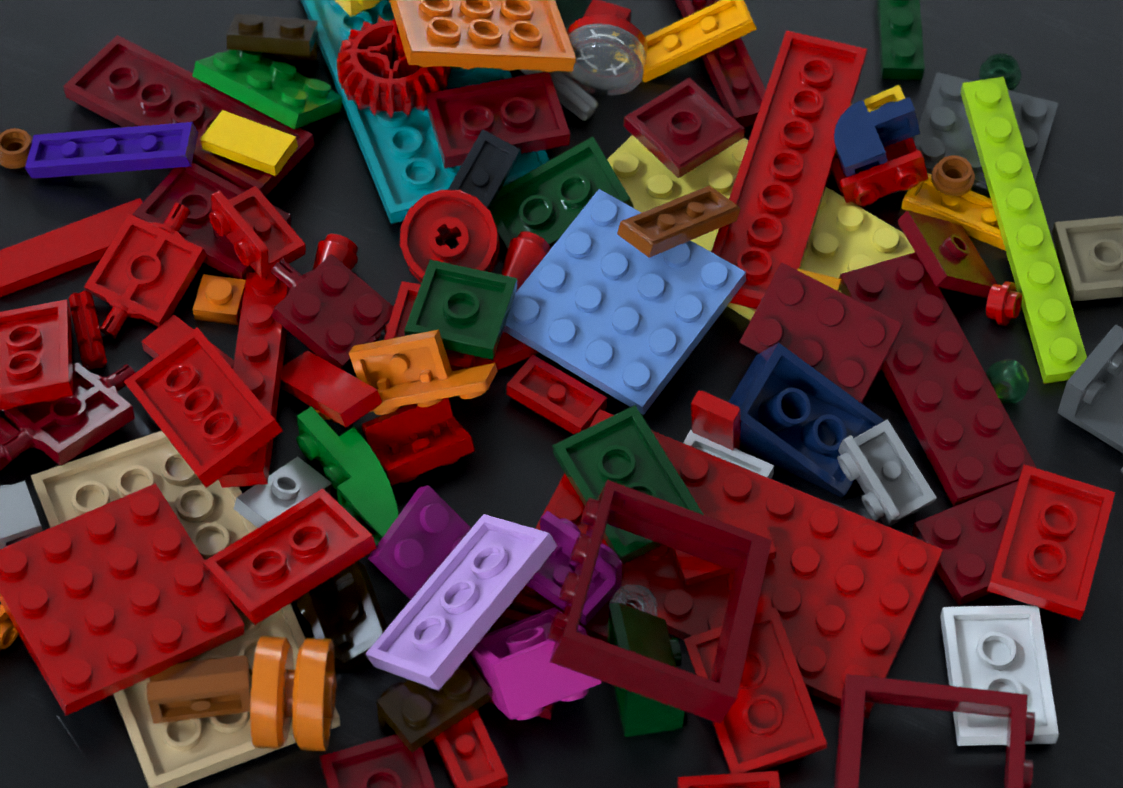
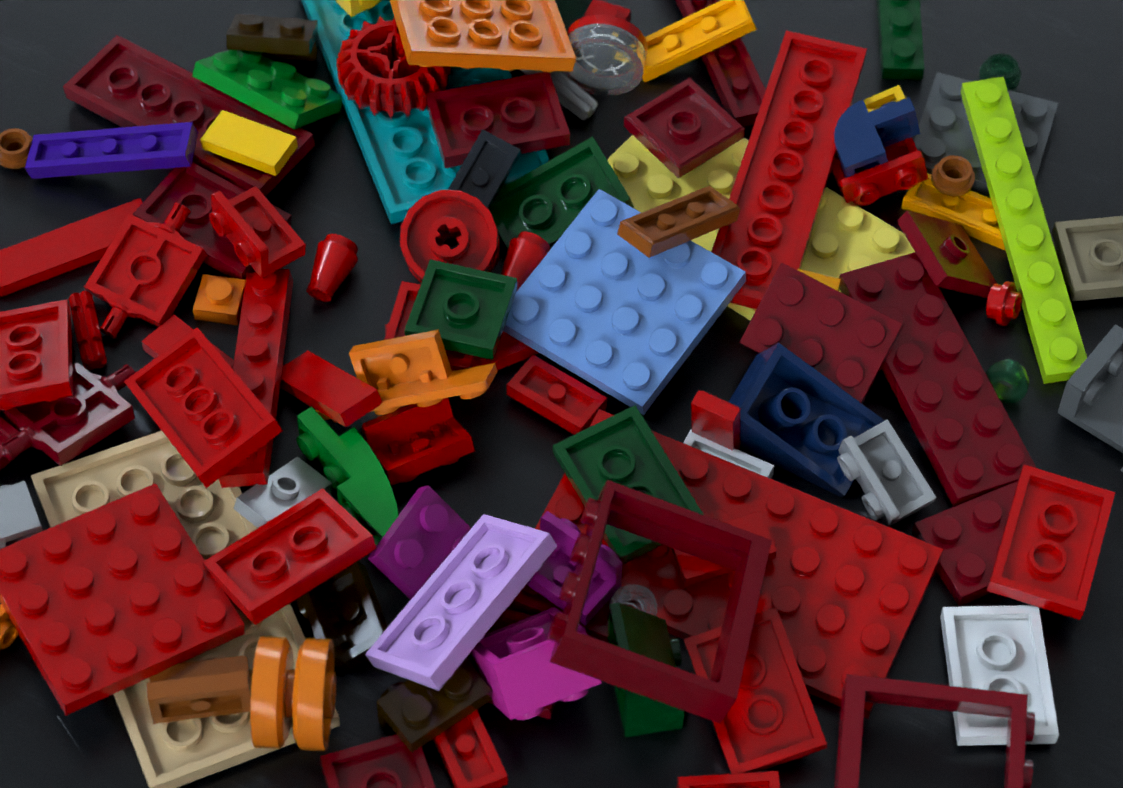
(330, 309): dark red plate -> none

